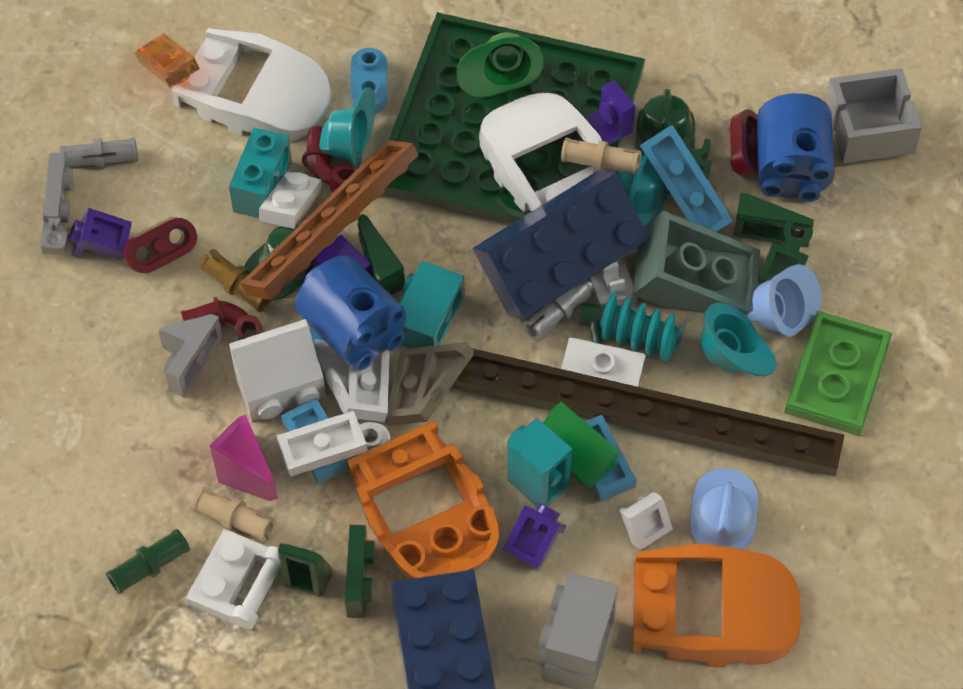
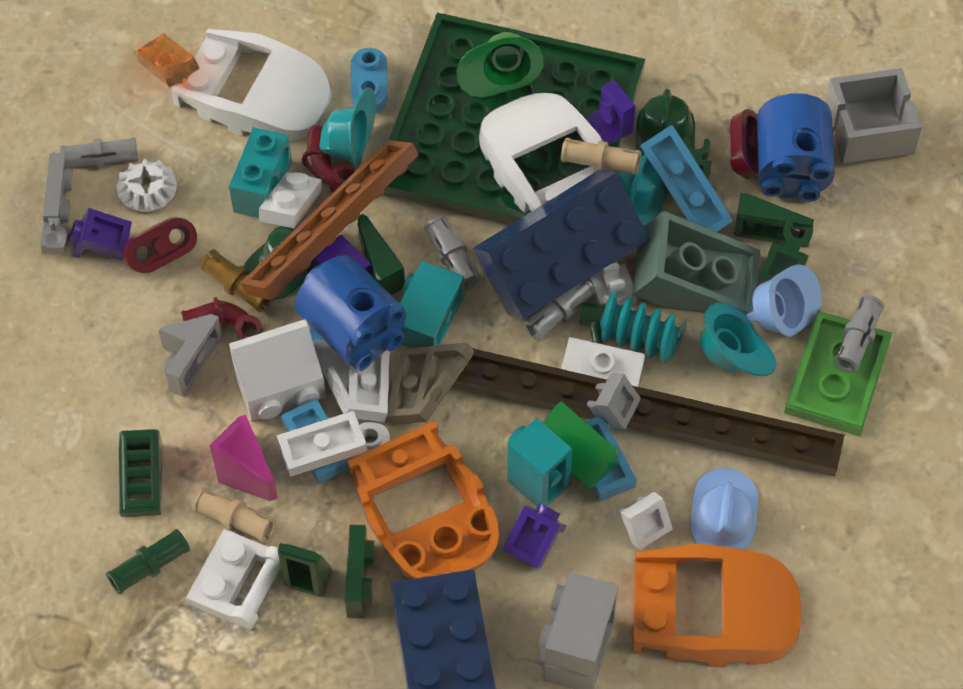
(140, 447): none -> dark green slope
(161, 189): none -> white gear
(451, 250): none -> light grey pin
(616, 401): none -> light grey tile
(859, 334): none -> light grey pin

